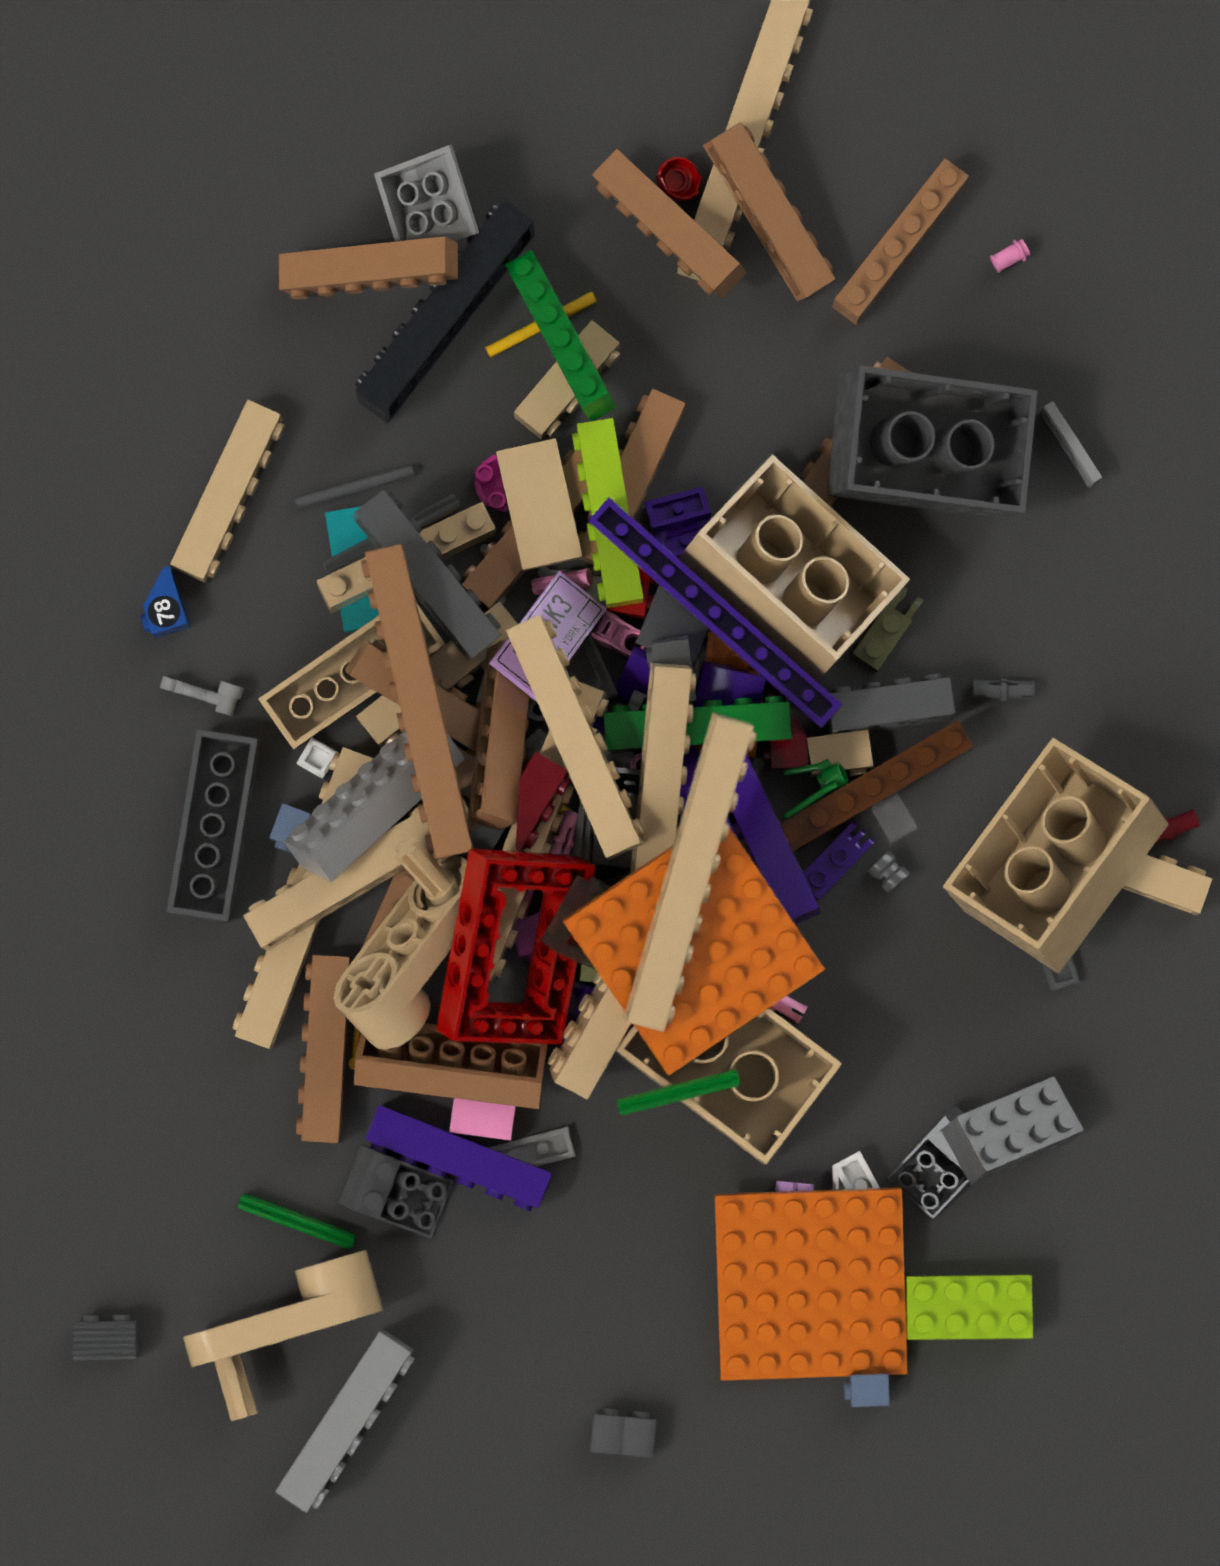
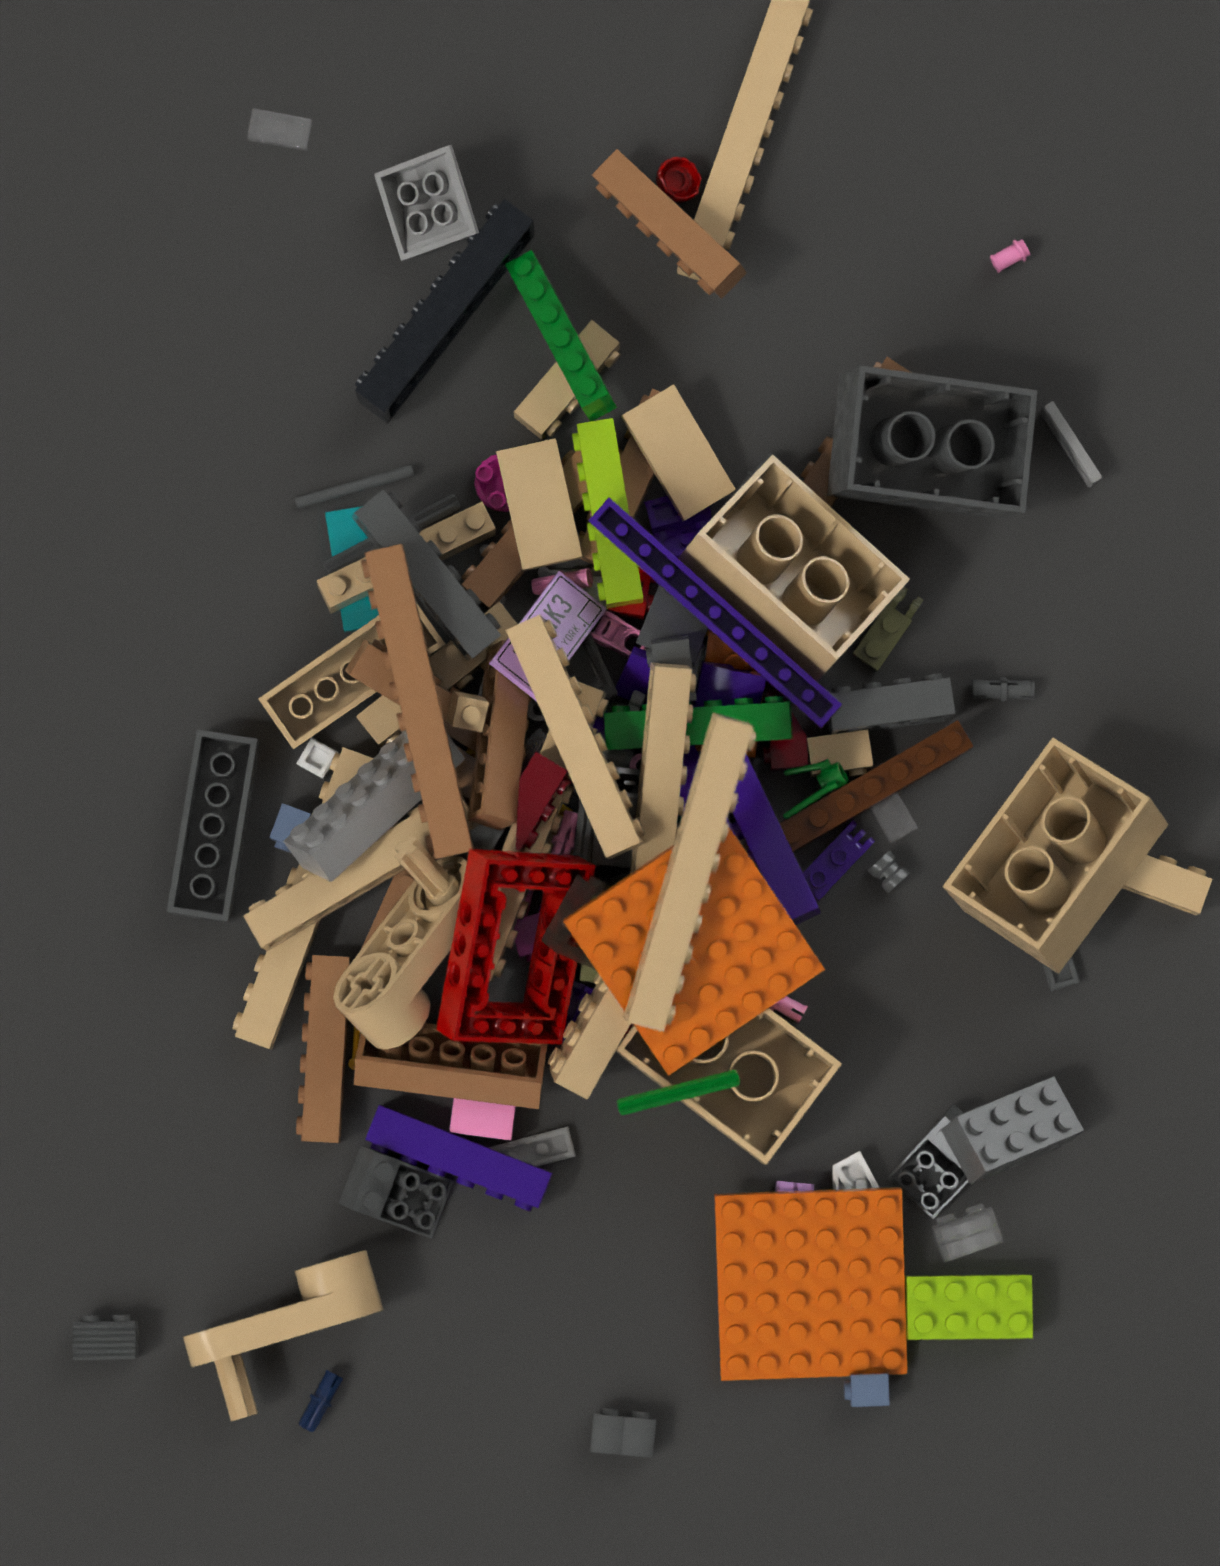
(164, 607): blue slope -> none
(224, 699): light grey brick -> none
(227, 492): tan brick -> none
(279, 129): none -> clear plate
(296, 1221): green axle -> none
(320, 1401): none -> dark blue axle
(344, 1420): light grey brick -> none
(368, 267): medium nougat brick -> none
(467, 711): none -> tan brick
(532, 328): yellow bar -> none
(678, 452): none -> tan tile
(769, 211): medium nougat brick -> none
(900, 241): medium nougat brick -> none
(966, 1233): none -> clear brick
(1179, 824): dark red pin -> none

